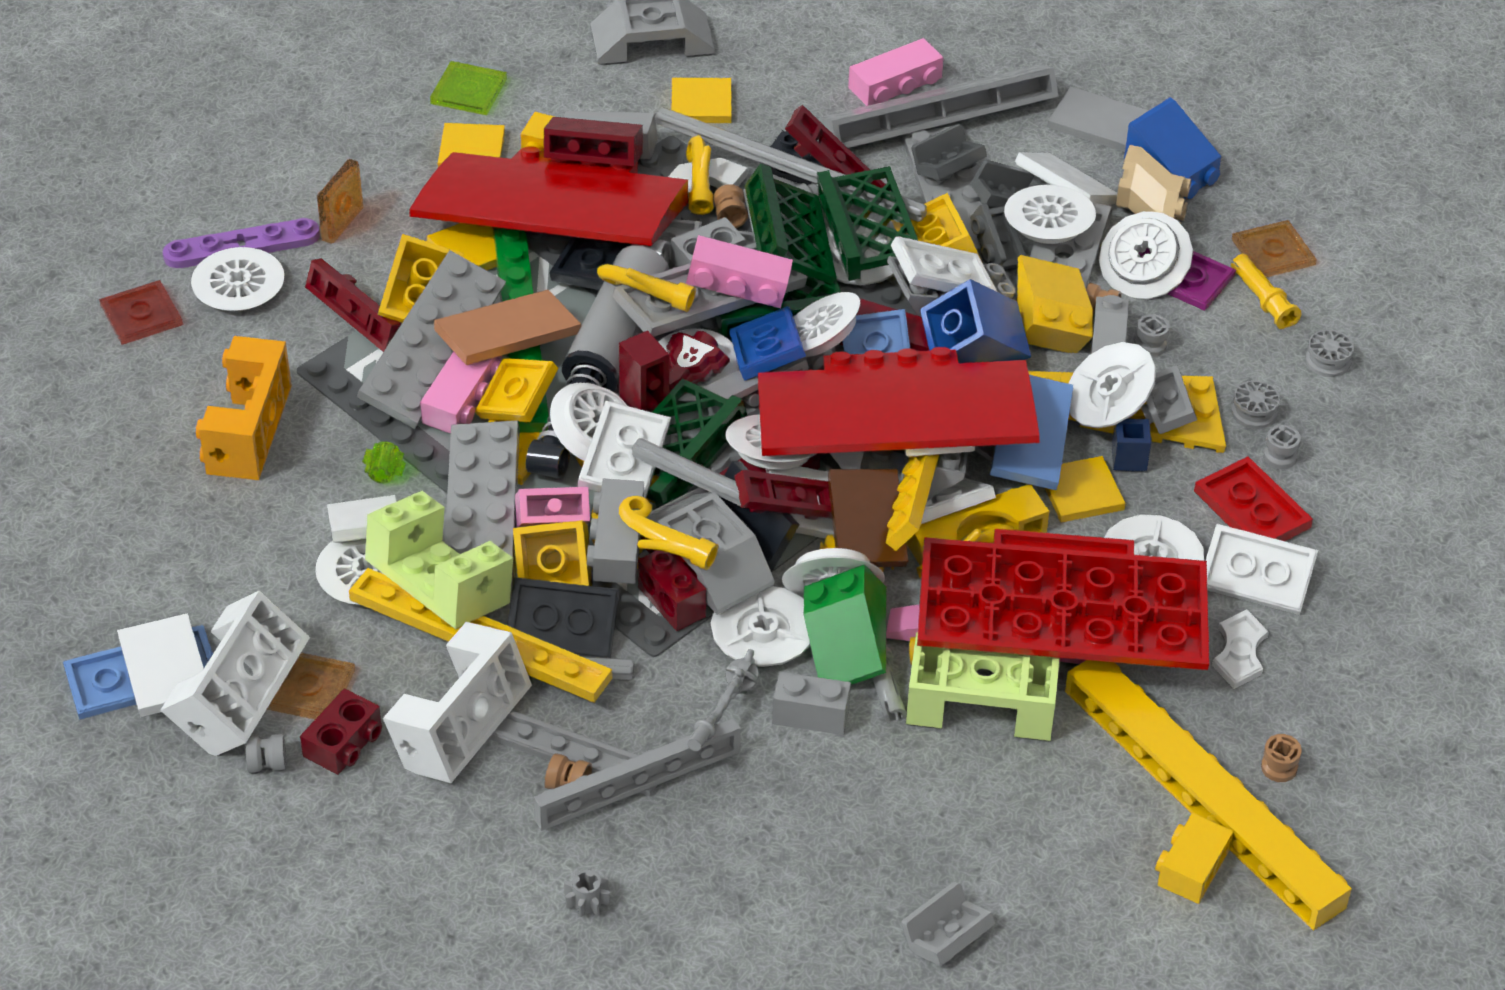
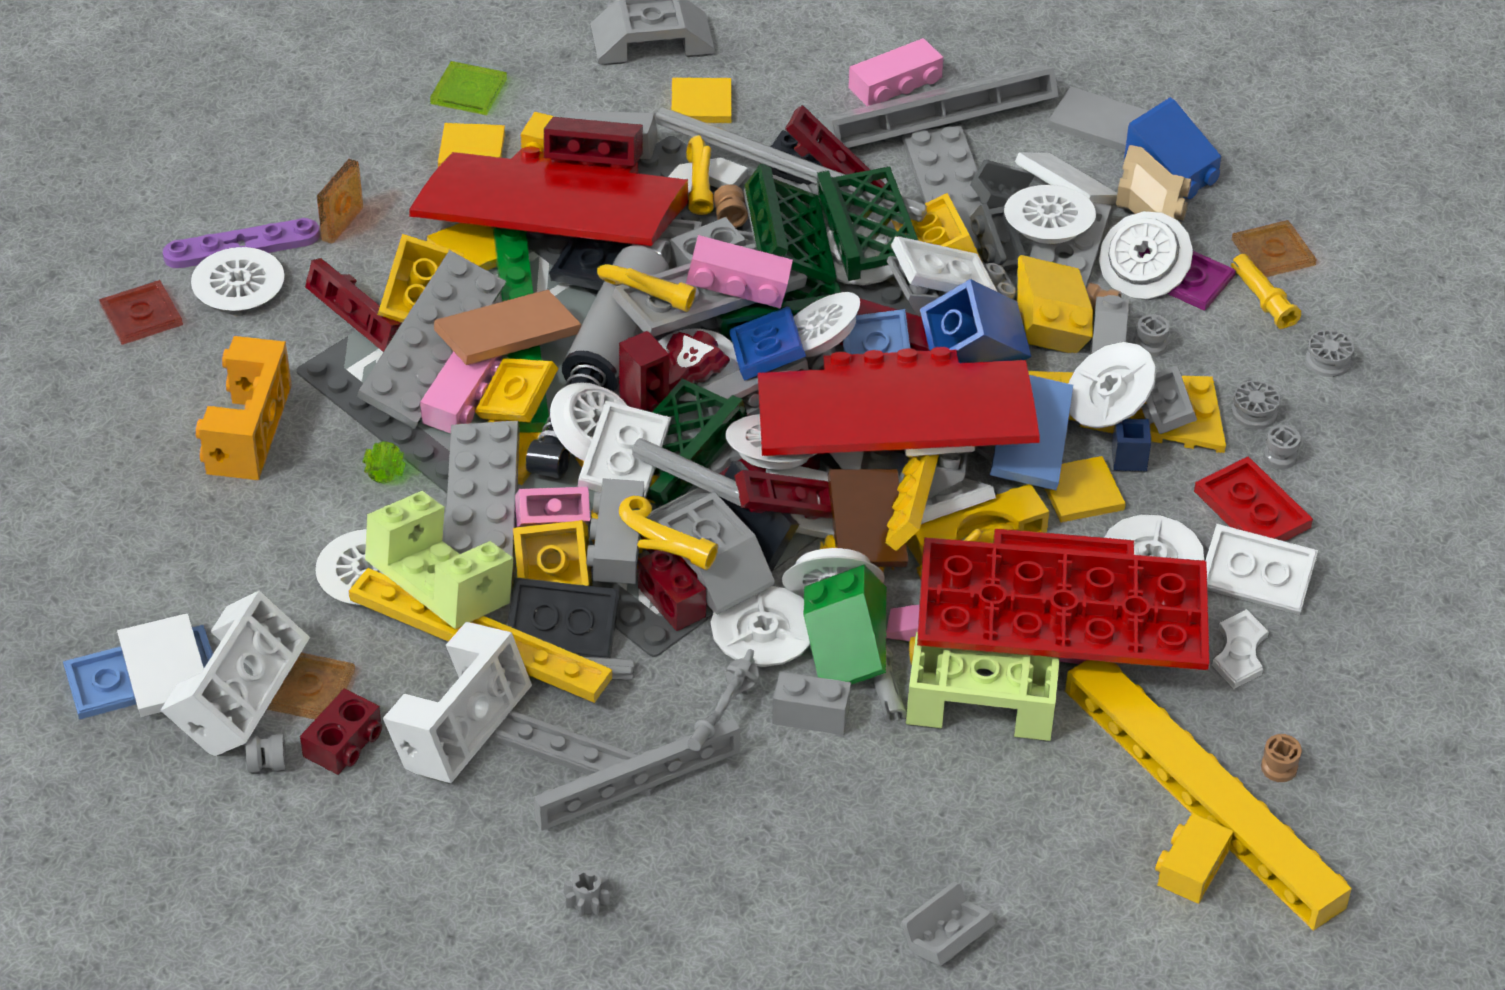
(349, 518): white tile -> none
(563, 771): medium nougat wheel -> none
(946, 154): dark grey bracket -> none

